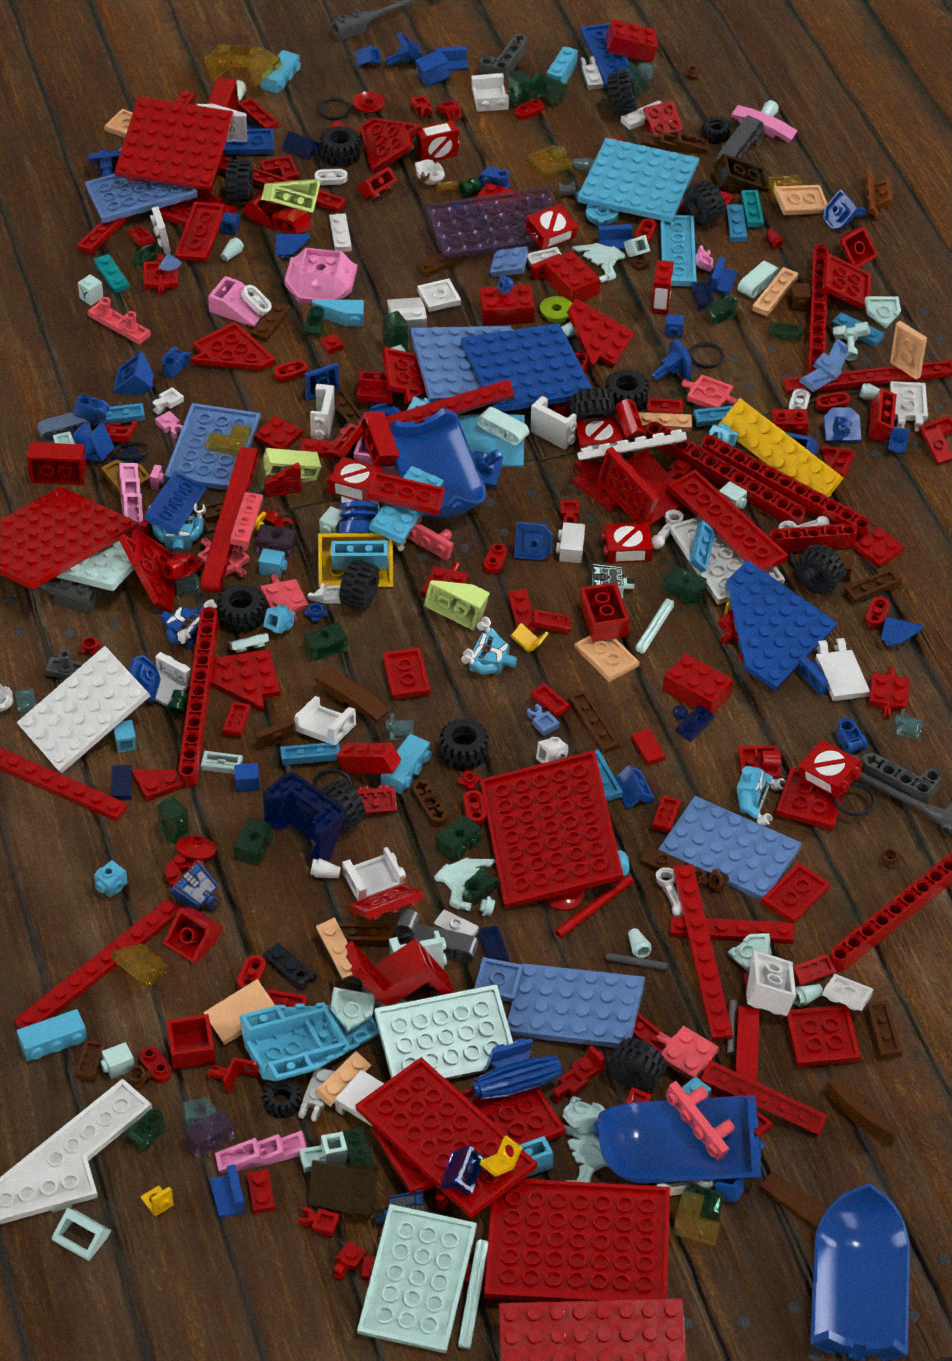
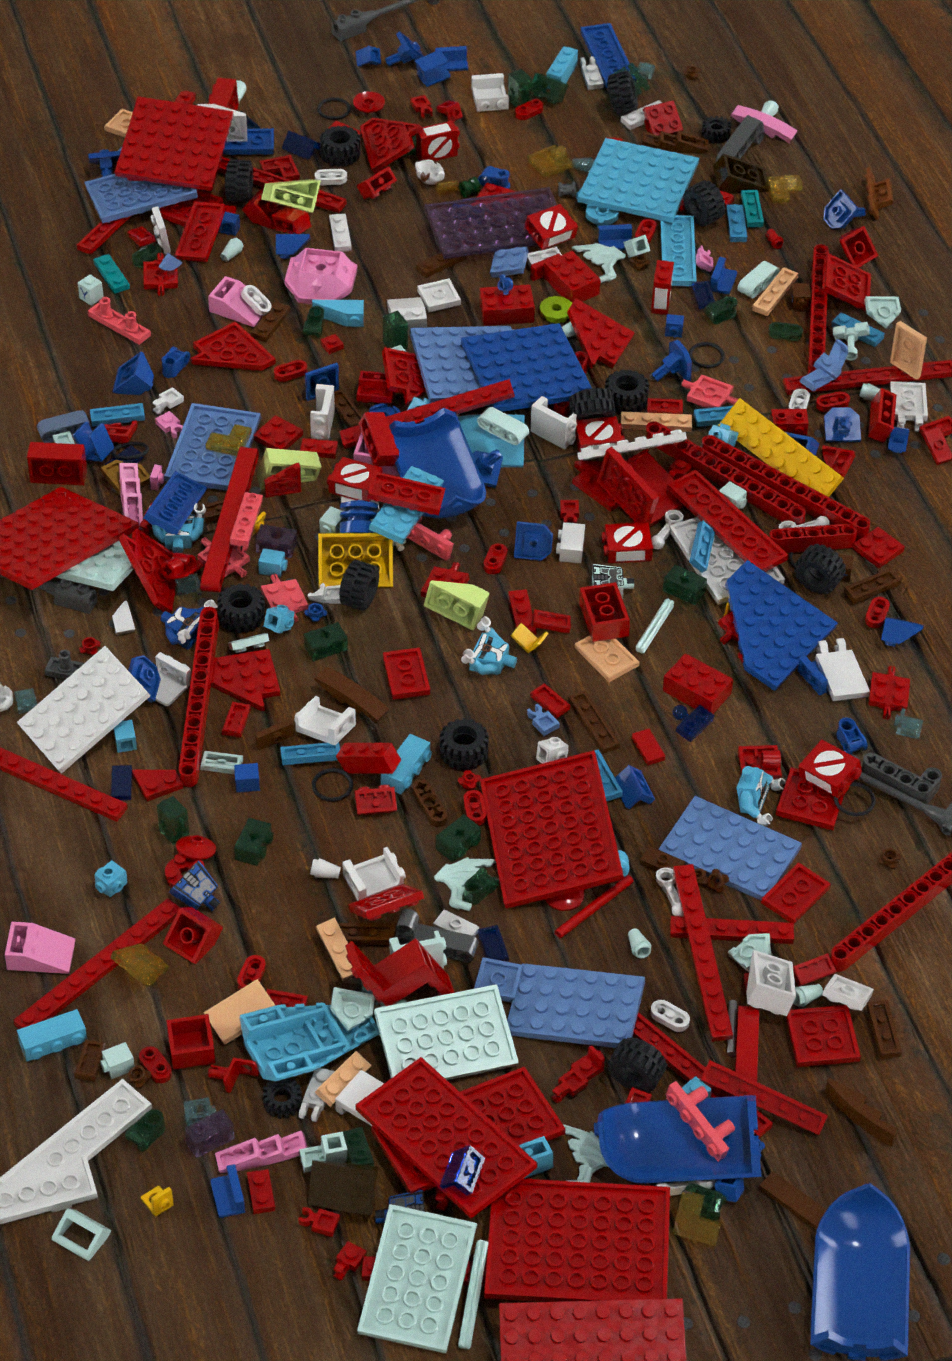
(38, 949): none -> bright pink slope
(89, 408): blue piece -> none
(123, 620): none -> white slope
(178, 703): dark green wheel -> none
(256, 59): clear yellow windscreen -> none
(258, 114): red plate -> none
(273, 517): red plate -> none
(280, 77): medium azure brick -> none
(289, 966): black plate -> none
(306, 808): clear blue windscreen -> none
(348, 436): red plate -> none
(349, 799): black tyre -> none
(366, 551): medium azure brick -> none
(399, 728): clear light blue bracket -> none
(487, 906): light aqua plate -> none
(501, 1162): yellow bracket -> none
(507, 59): dark grey beam -> none
(515, 1071): blue plate -> none
(582, 1115): light aqua plate -> none
(629, 419): red brick -> none
(631, 40): red brick -> none
(637, 961): dark grey bar -> none
(666, 814): red plate -> none
(671, 1015): none -> white plate
(687, 1052): coral plate -> none
(800, 199): light nougat tile -> none

